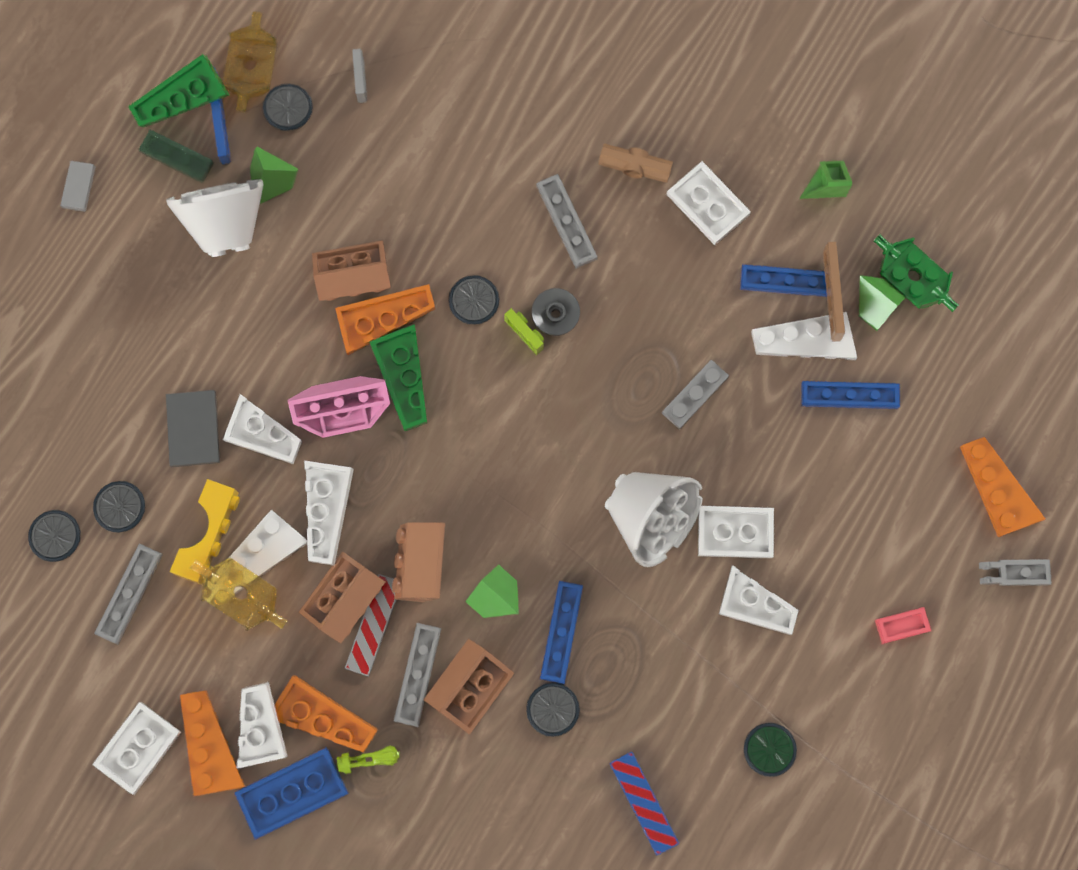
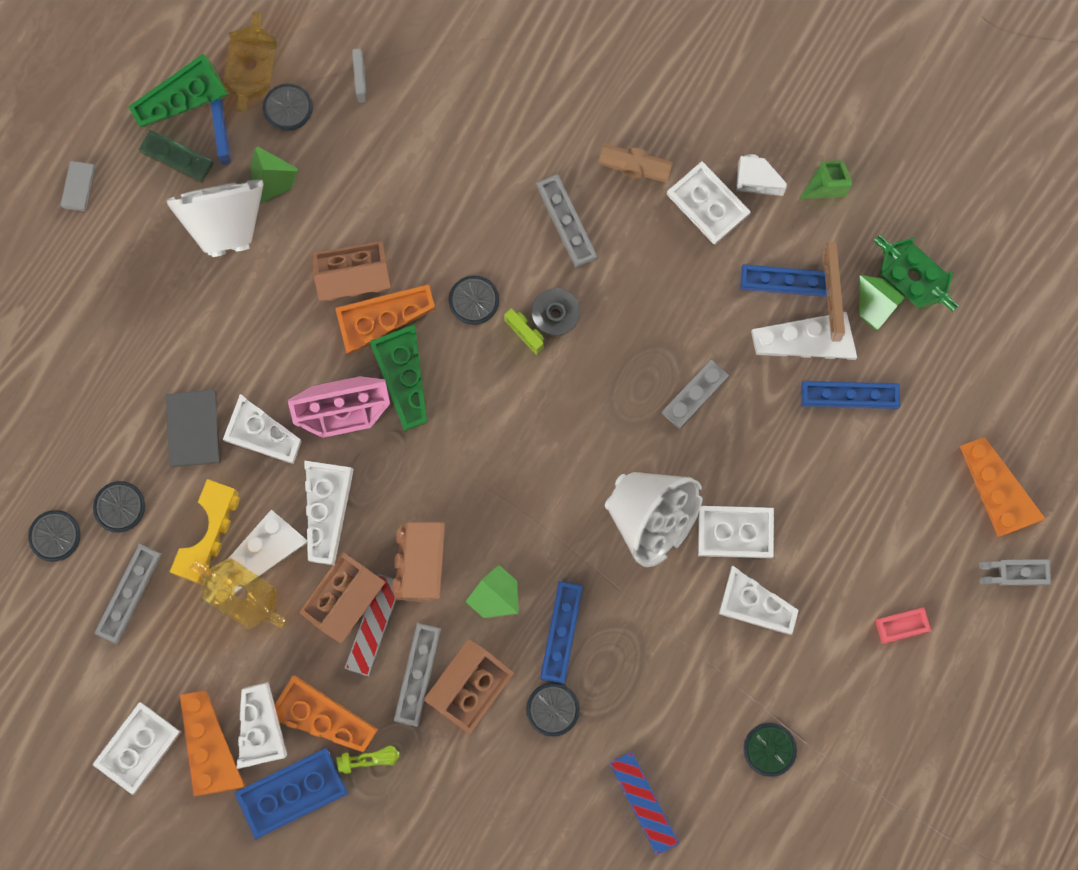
(758, 176): none -> white slope

